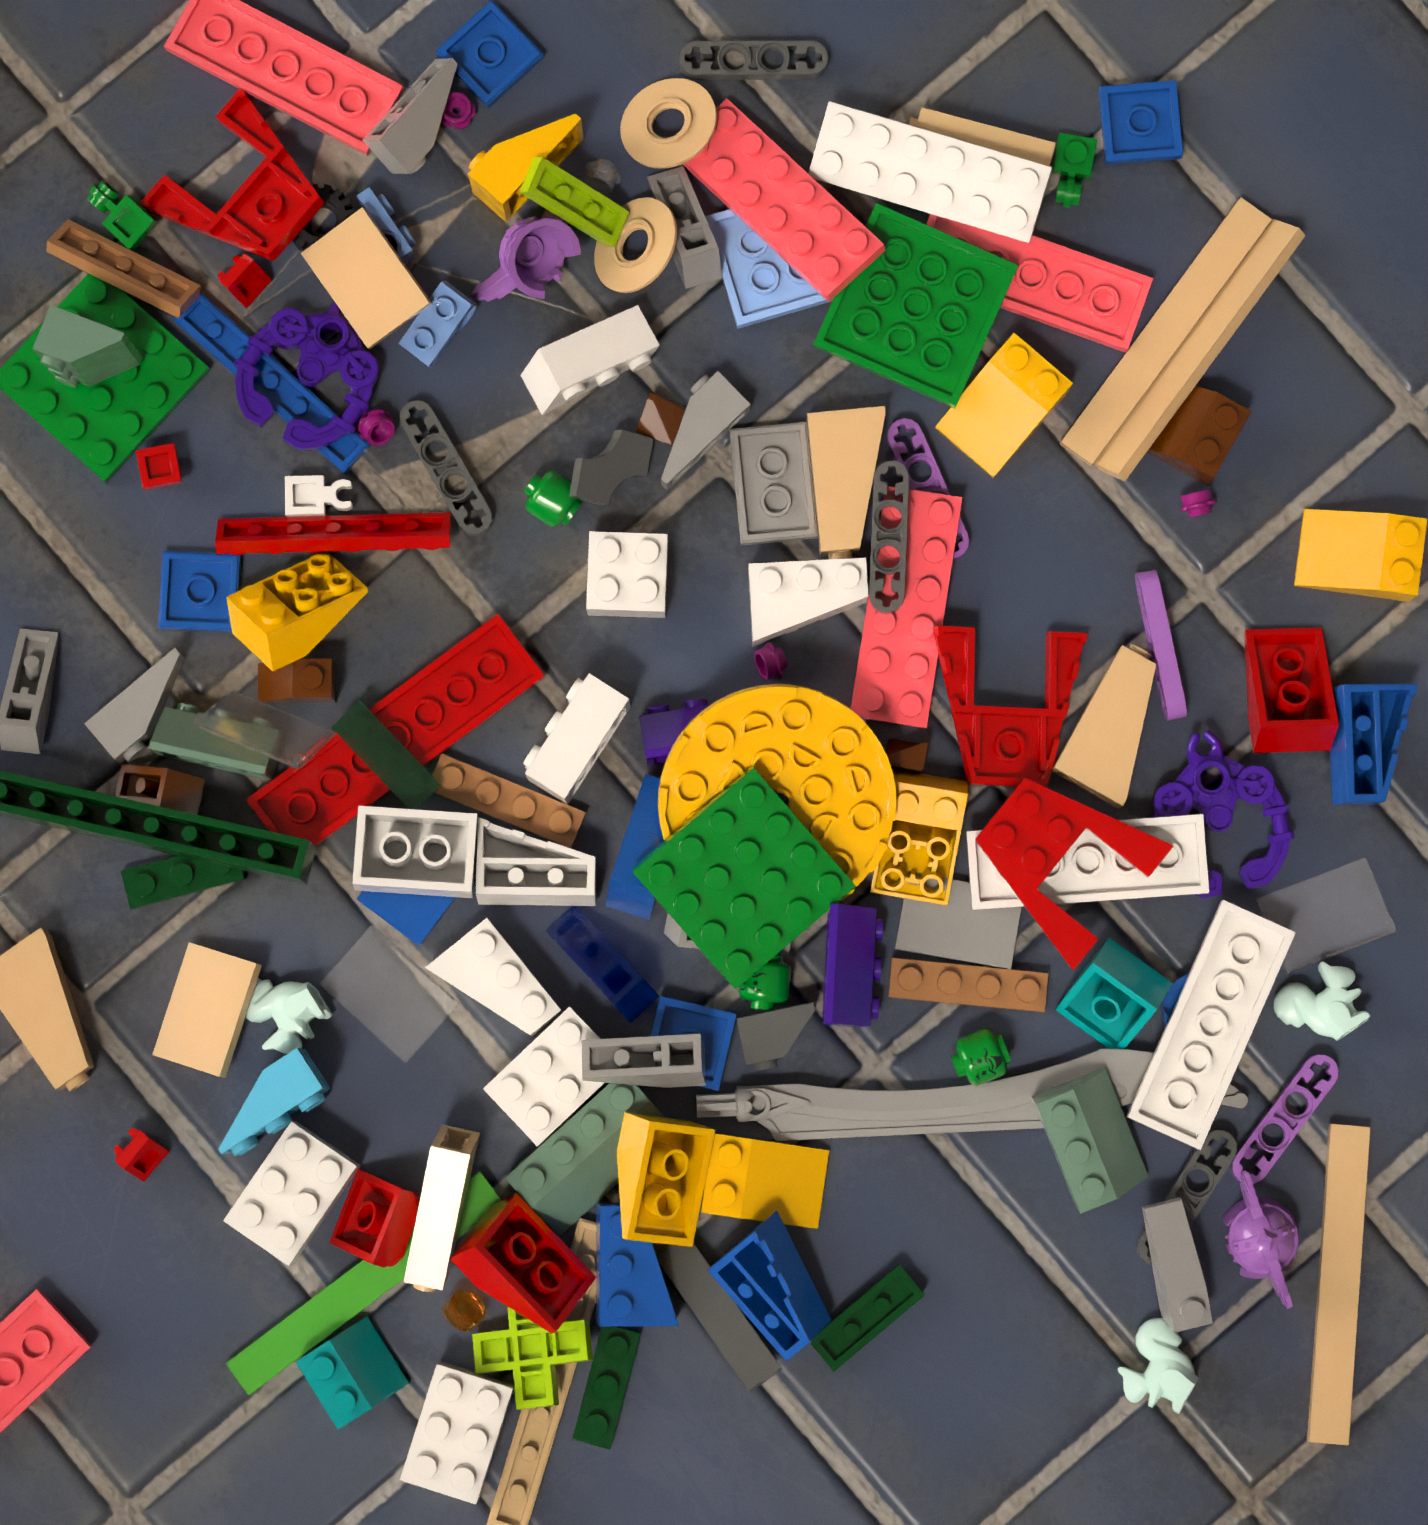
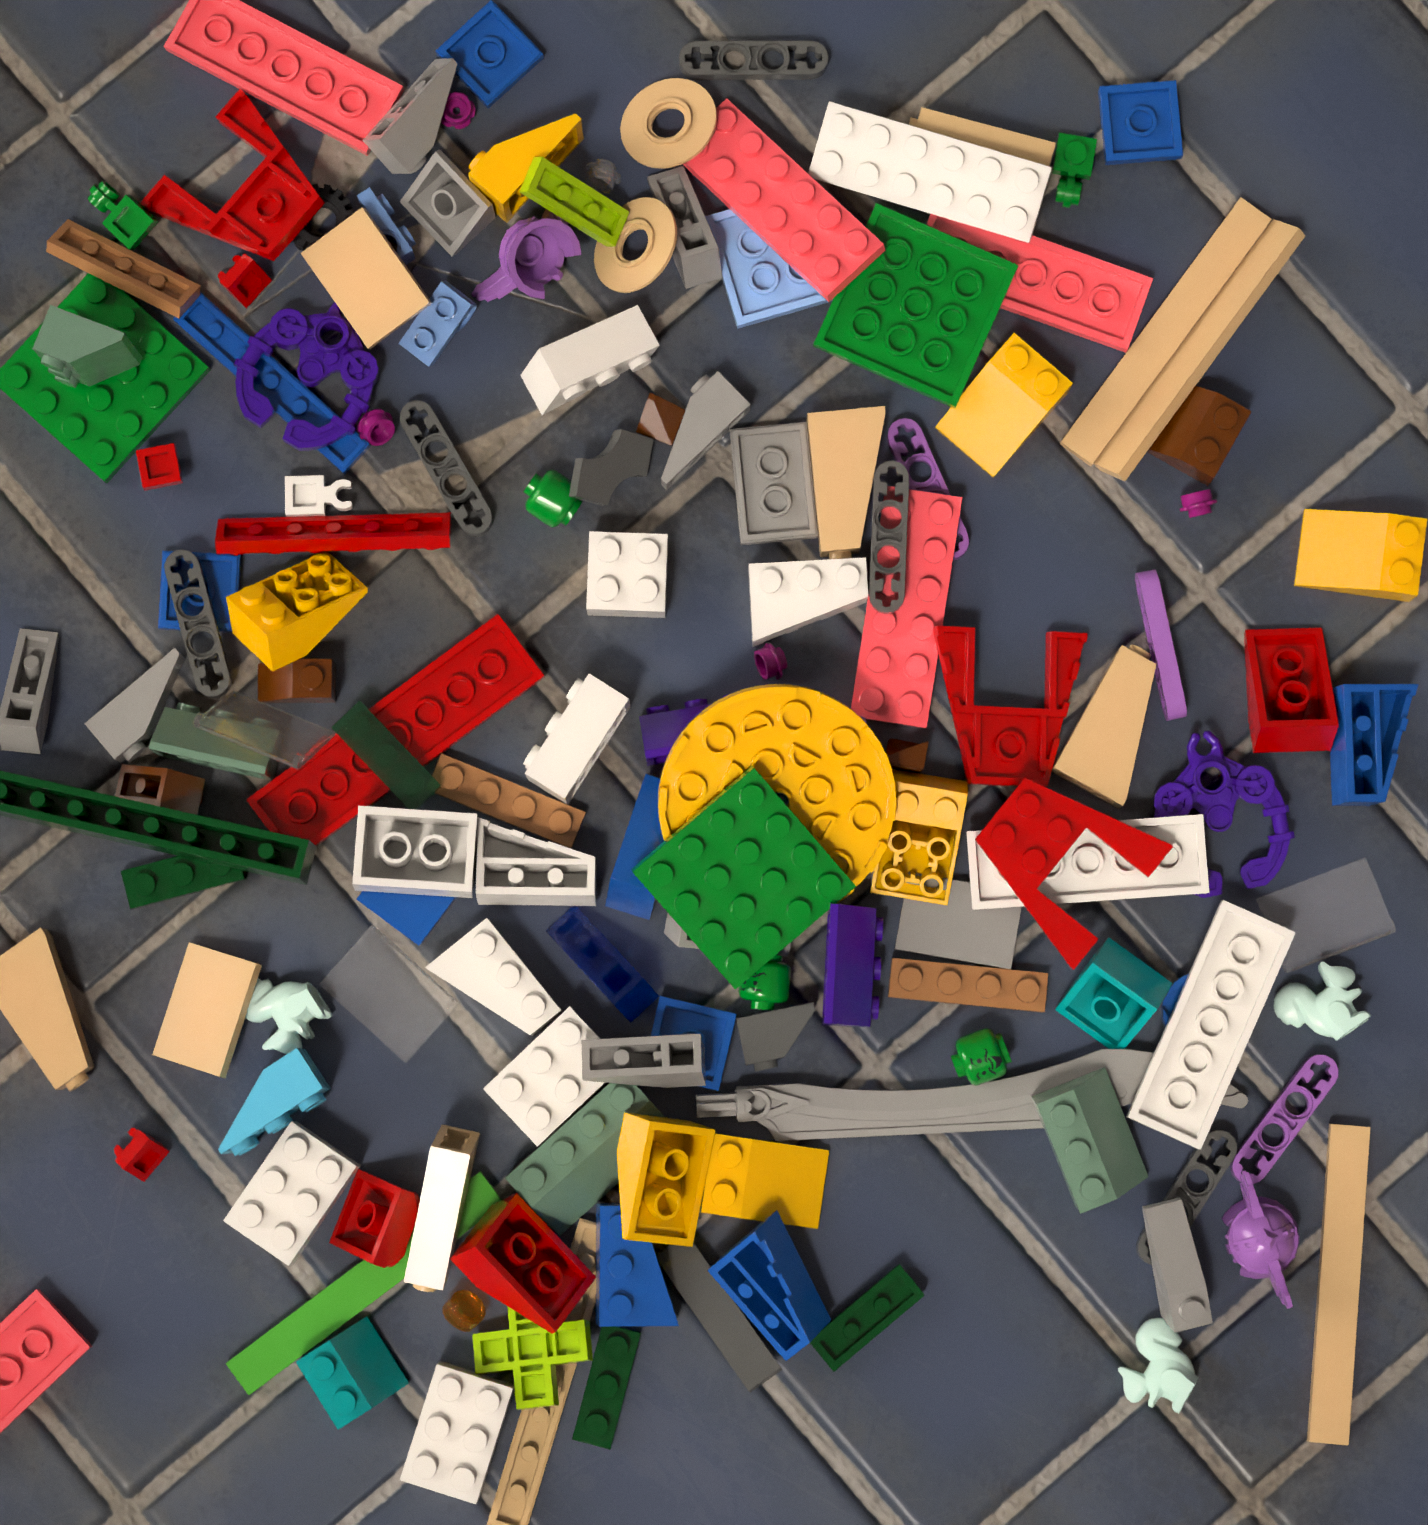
(203, 622): none -> dark grey beam
(448, 204): none -> light grey slope

